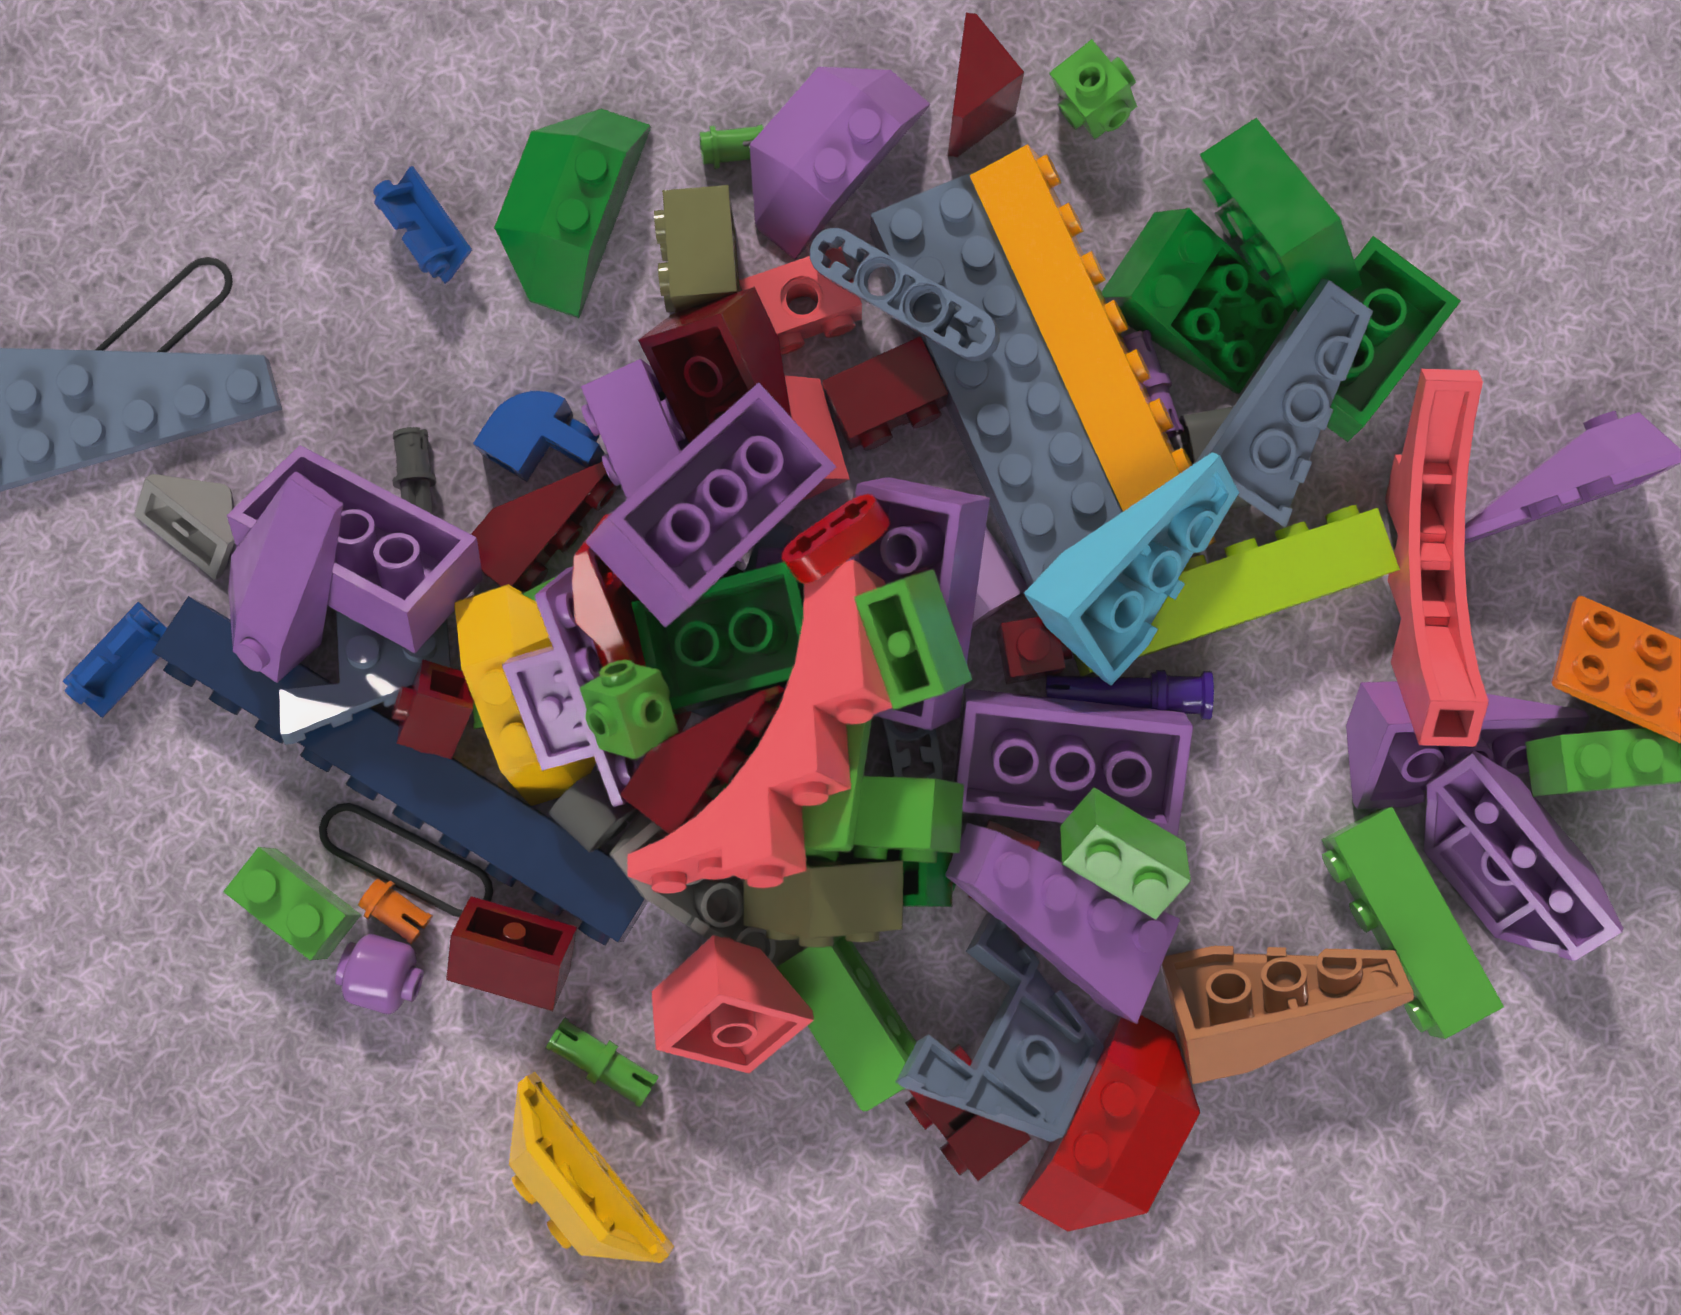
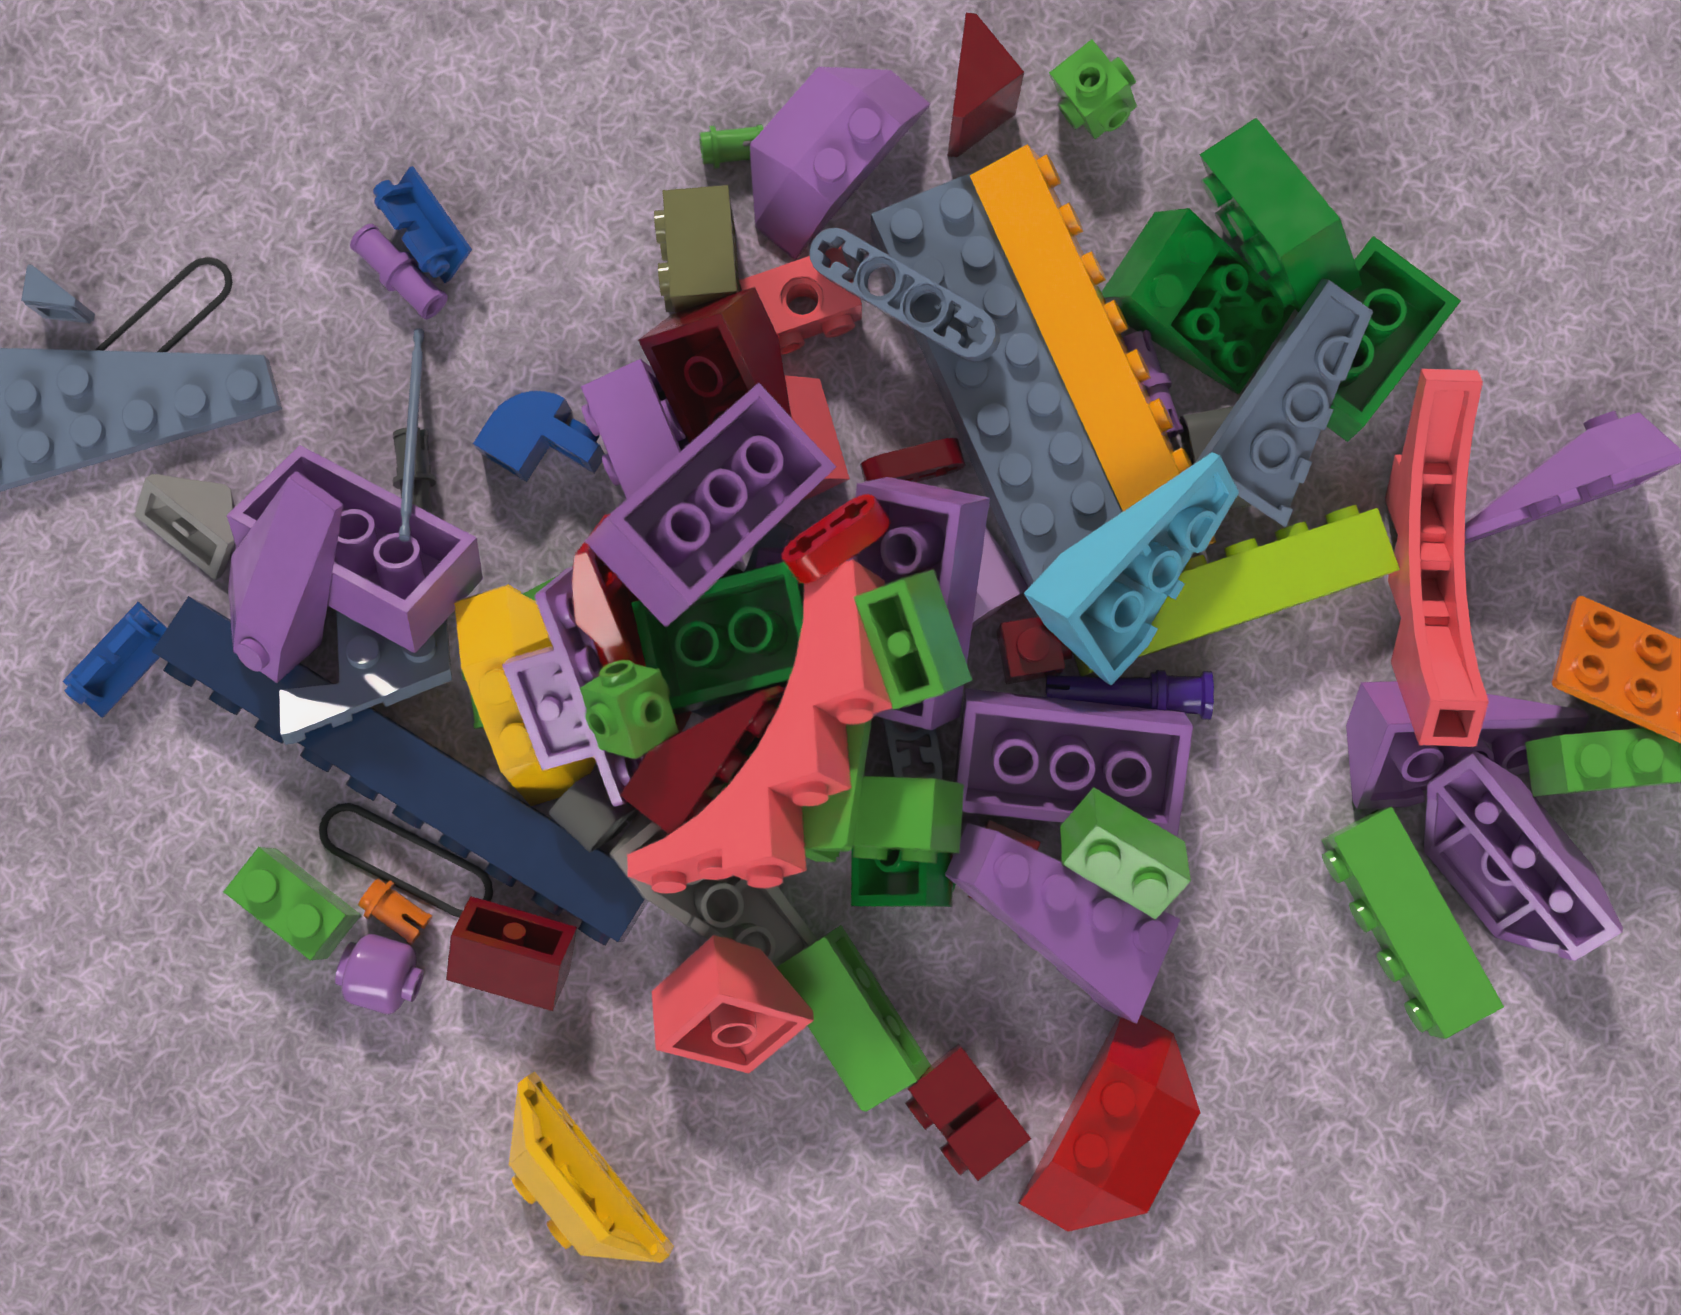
(51, 300): none -> sand blue slope
(398, 271): none -> medium lavender pin
(411, 435): none -> sand blue piece
(433, 710): dark red brick -> none
(527, 531): dark red slope -> none
(568, 204): green wedge -> none
(602, 1062): bright green pin -> none
(830, 900): olive brick -> none
(886, 393): dark red piece -> none
(916, 462): none -> dark red beam
(1031, 1057): sand blue wing -> none
(1261, 1007): nougat wedge -> none

